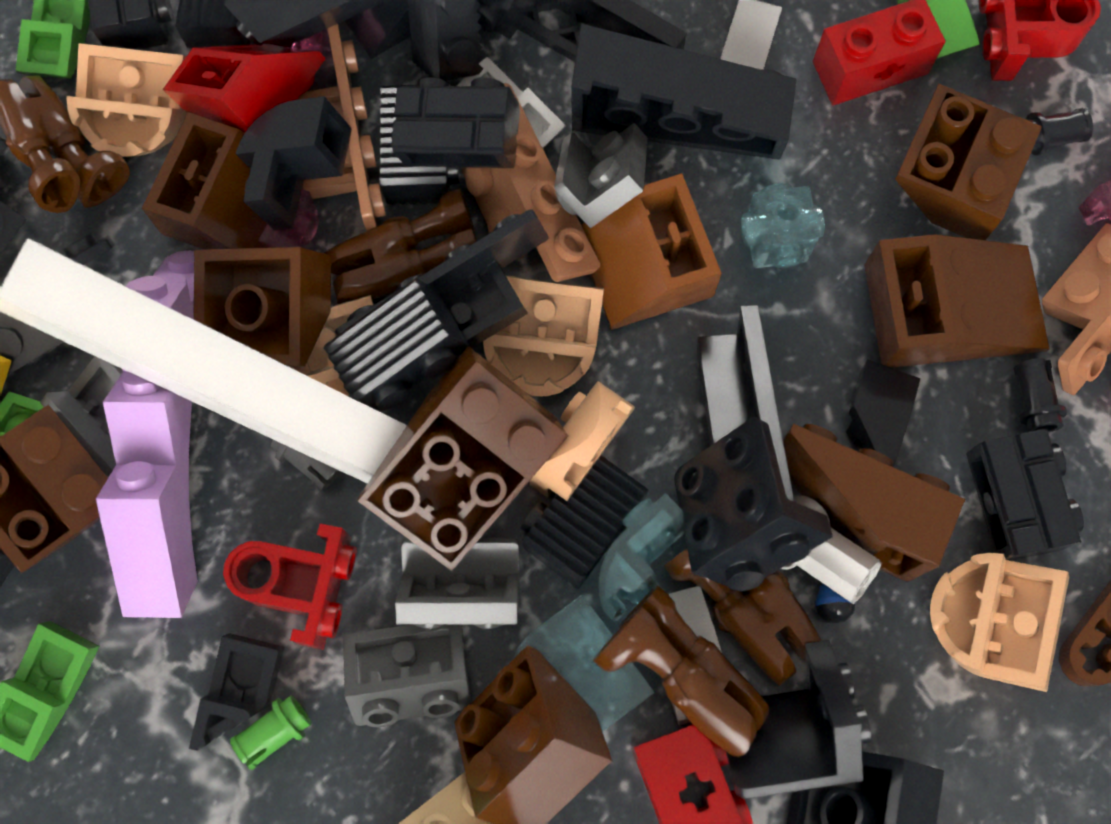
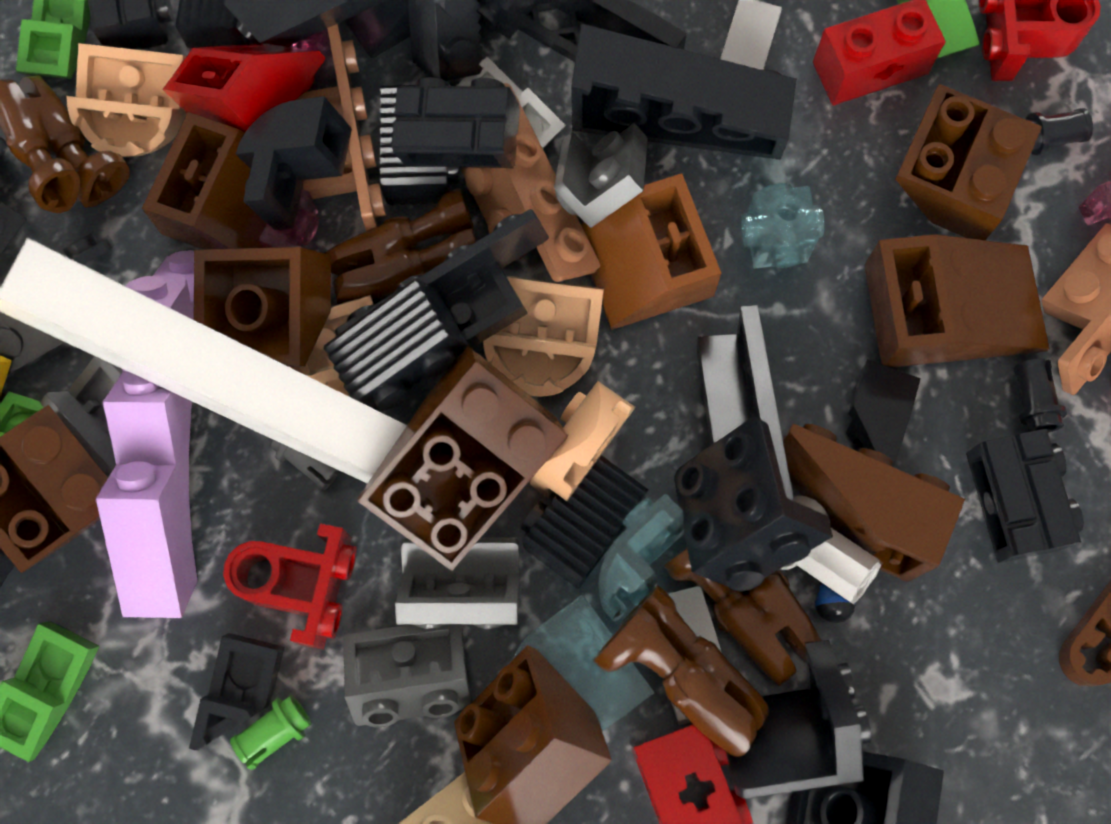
(1001, 618): light nougat slope -> none

